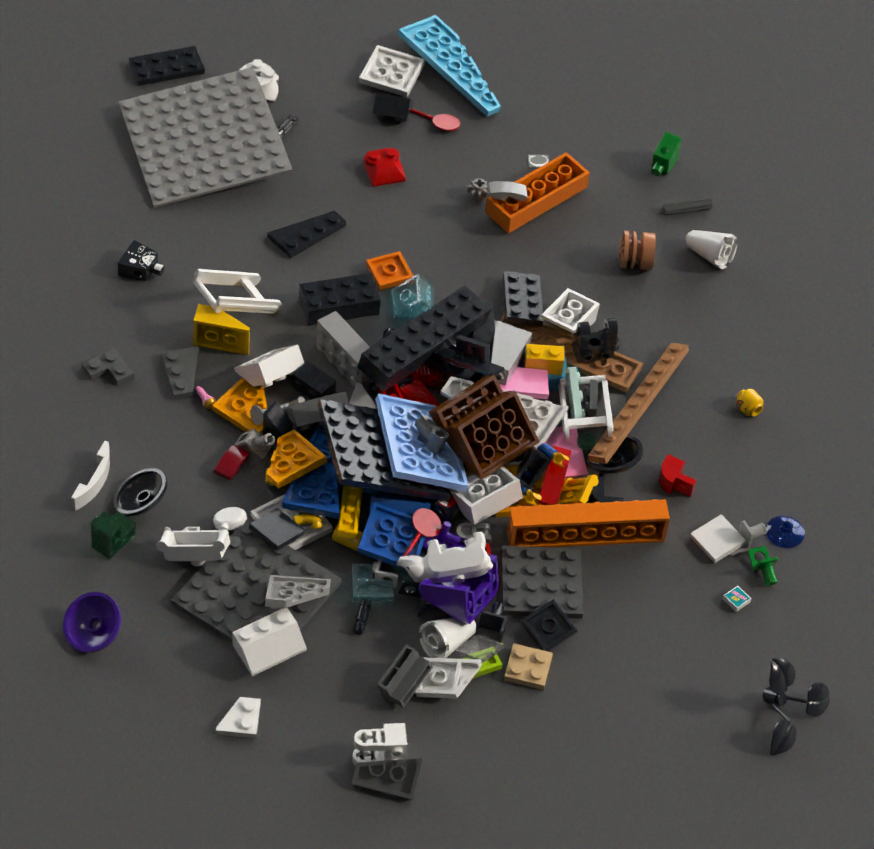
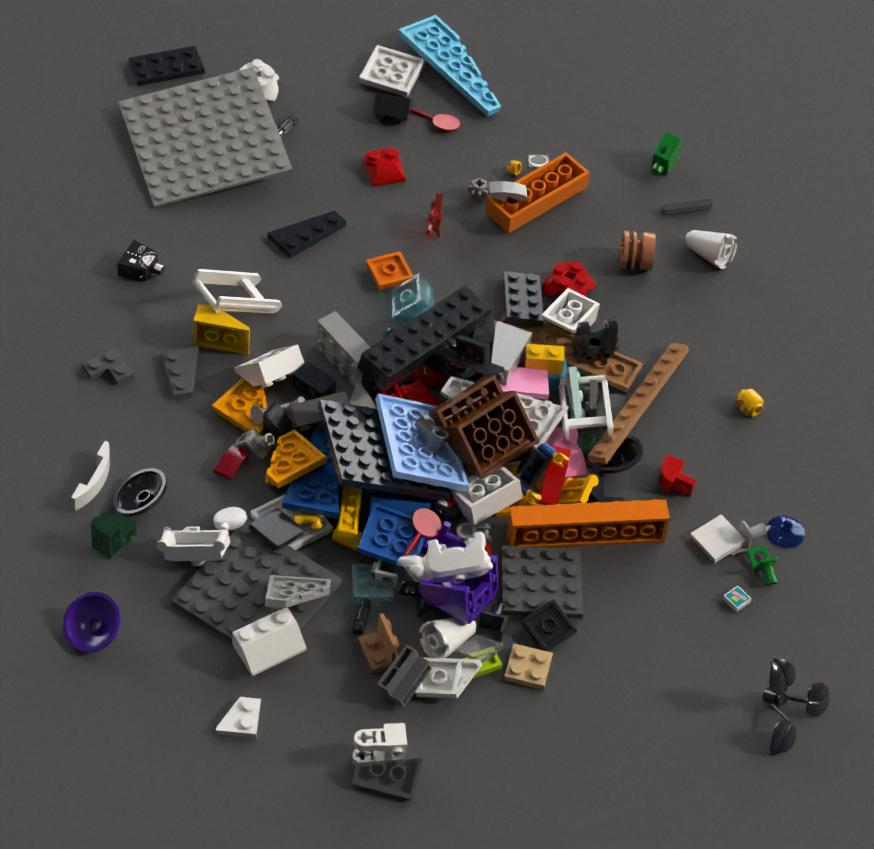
(207, 400): bright pink piece -> none
(348, 296): black brick -> none
(379, 647): none -> medium nougat bracket
(435, 217): none -> clear red plate
(514, 167): none -> yellow hinge
(568, 275): none -> red brick

